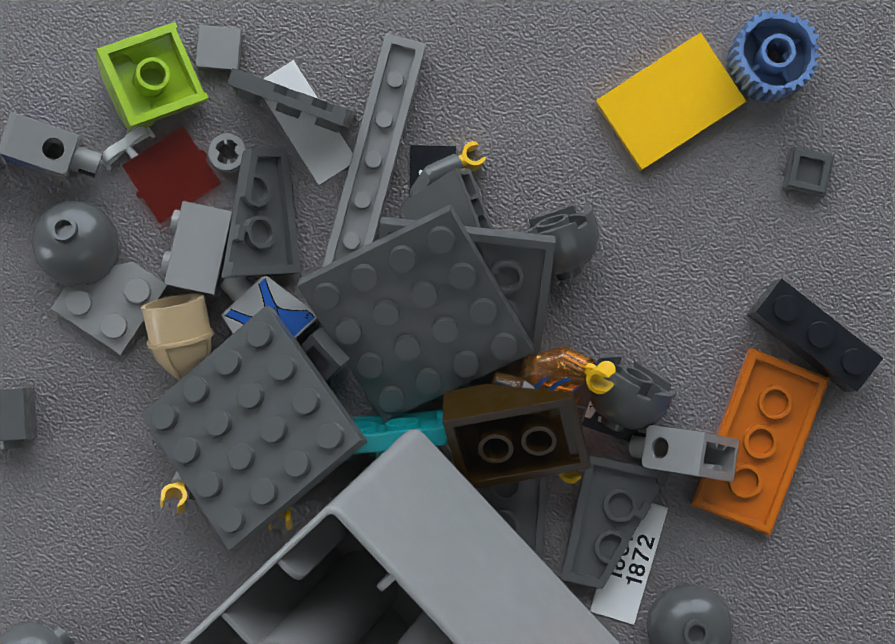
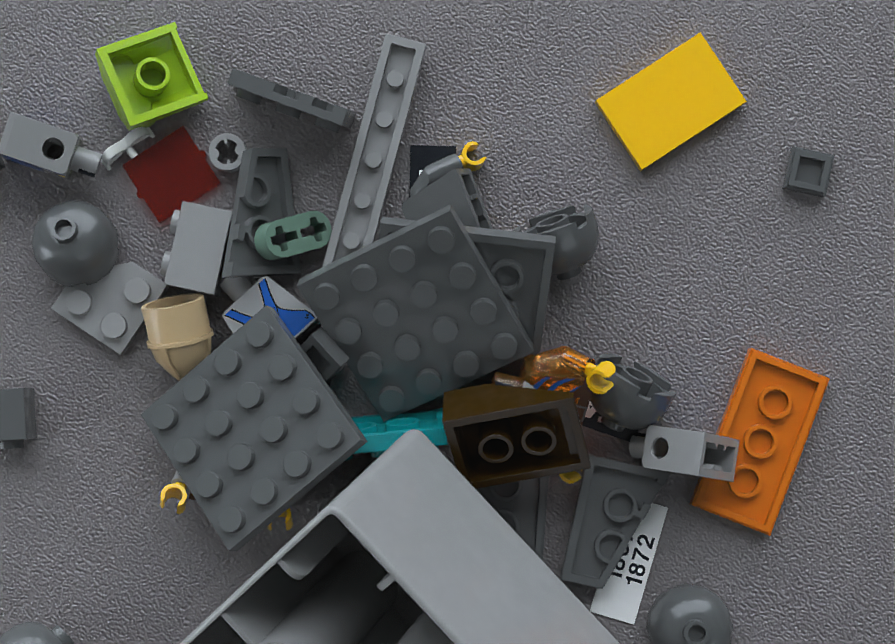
(218, 48): light grey tile -> none
(295, 242): none -> sand green beam
(320, 148): white sticker -> none
(754, 69): medium blue brick -> none
(814, 336): black brick -> none

